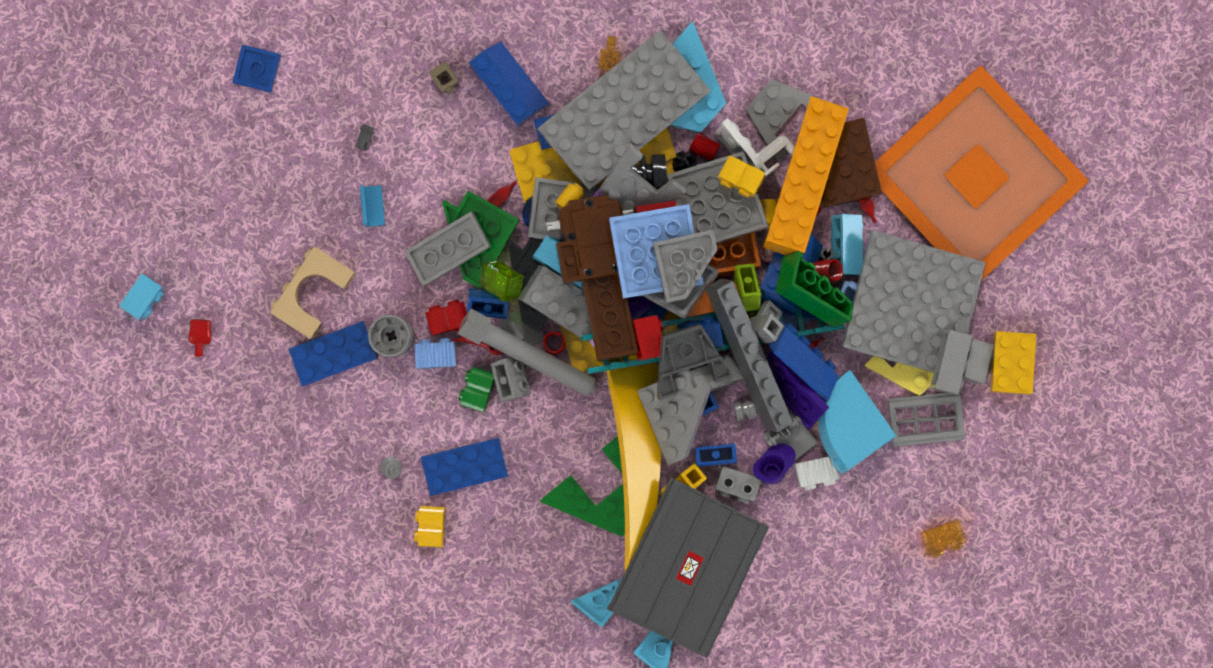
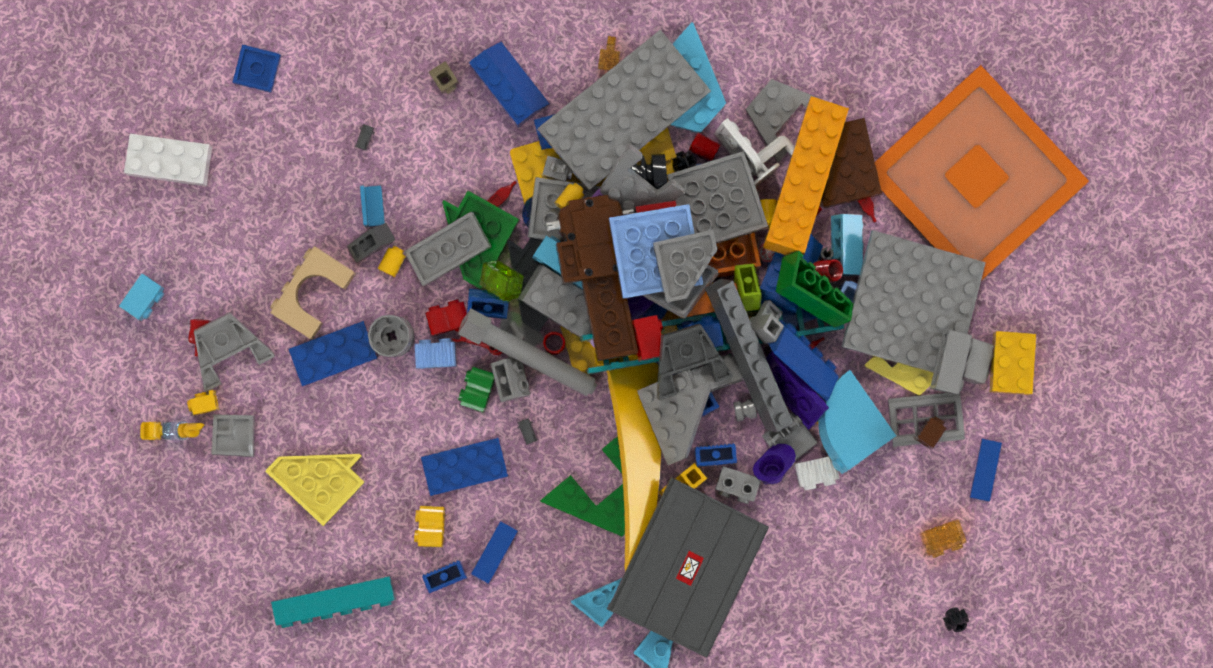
(168, 160): none -> white brick
(170, 430): none -> yellow piece
(203, 403): none -> yellow brick
(221, 340): none -> light grey wing
(233, 435): none -> light grey plate
(318, 481): none -> light yellow wing
(333, 600): none -> teal brick
(371, 242): none -> dark grey arch
(391, 467): light grey wheel -> none
(392, 261): none -> yellow brick
(444, 576): none -> blue brick
(494, 552): none -> blue tile
(527, 431): none -> dark grey pin
(556, 169): none -> light grey brick
(741, 176): yellow brick -> none
(930, 432): none -> reddish brown brick
(956, 619): none -> black gear
(985, 470): none -> blue tile

